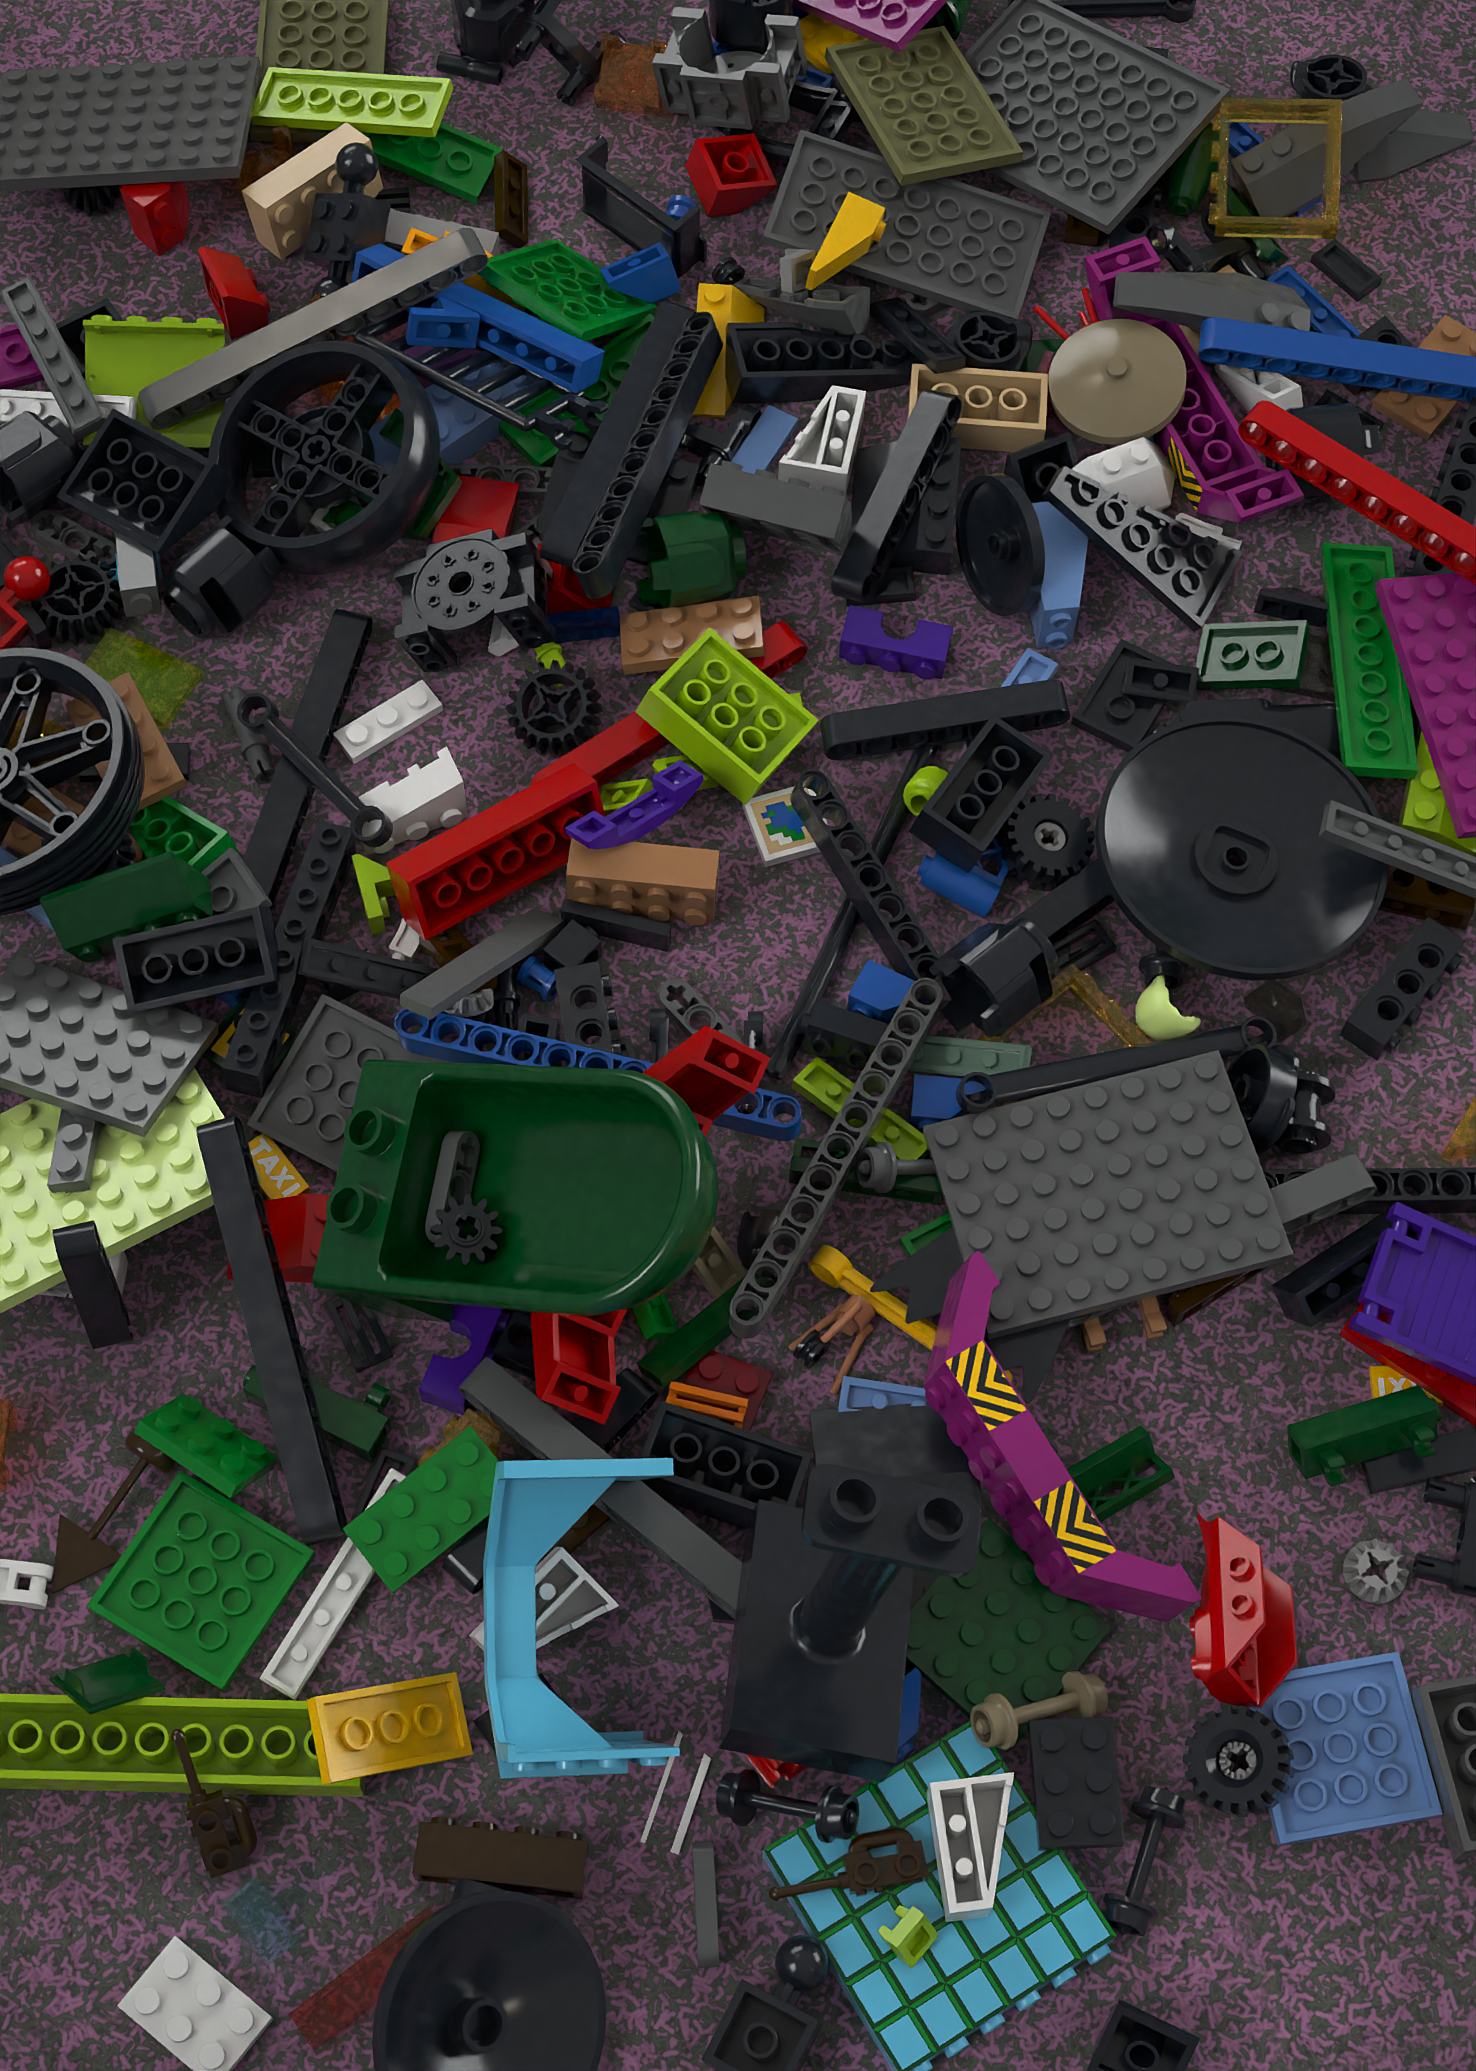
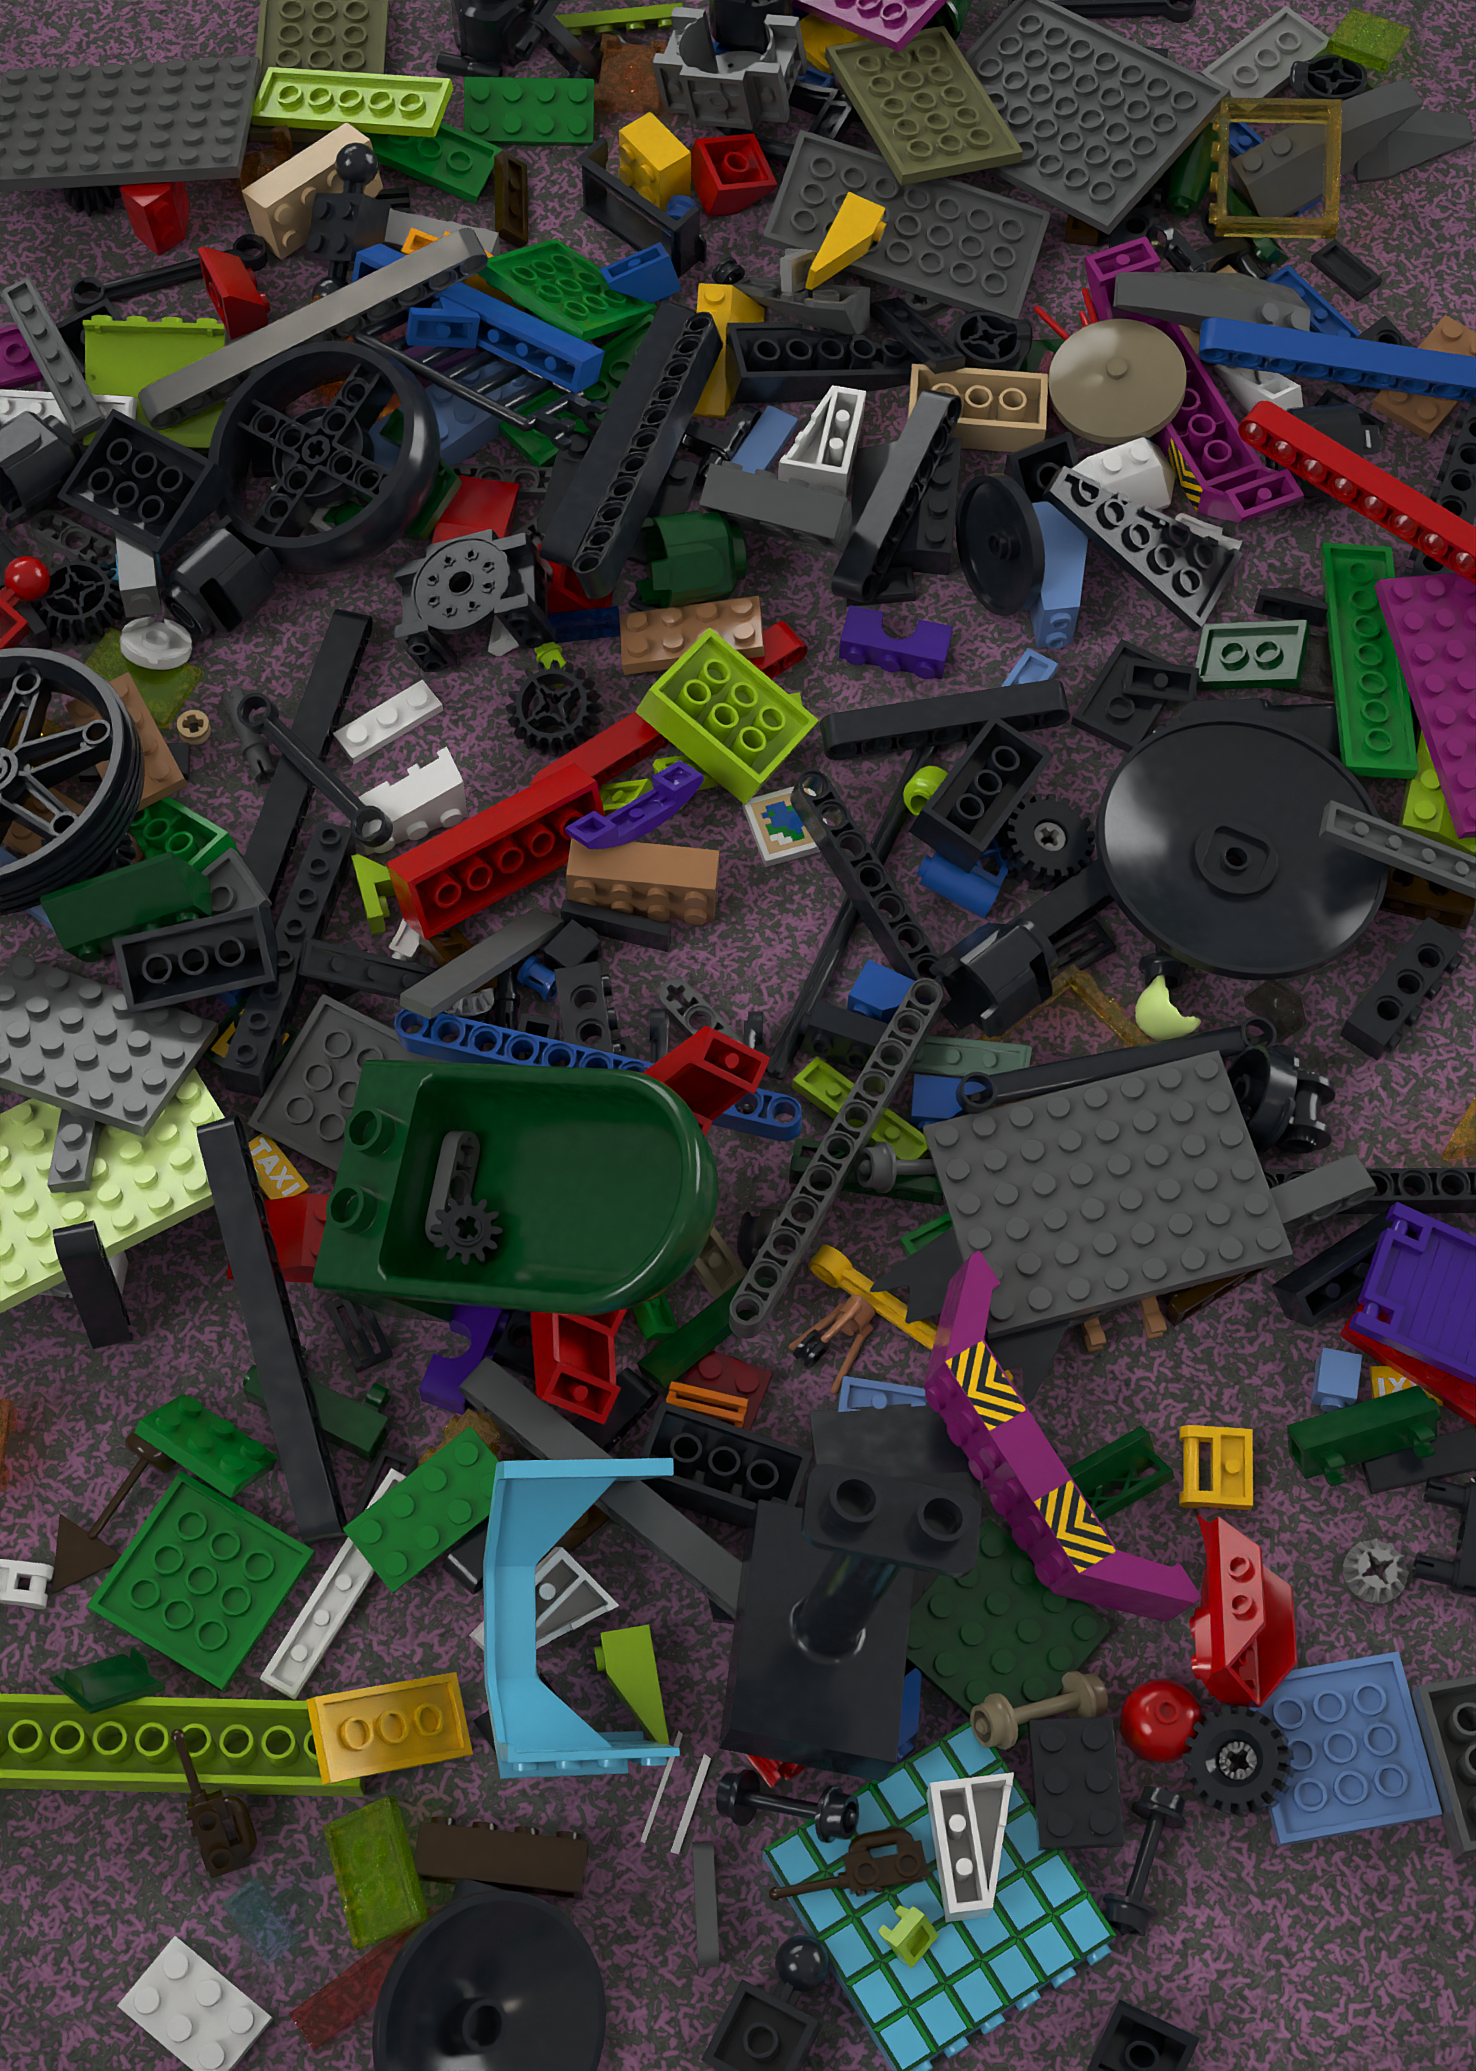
(155, 643): none -> white tile
(163, 276): none -> black piece
(183, 727): none -> tan bush
(375, 1872): none -> clear neon green tile
(530, 110): none -> green plate
(632, 18): none -> lime plate
(633, 1677): none -> lime slope
(654, 161): none -> yellow brick
(1159, 1720): none -> red cylinder
(1230, 1467): none -> yellow plate
(1264, 58): none -> light grey plate
(1336, 1379): none -> medium blue brick
(1368, 39): none -> clear neon green tile

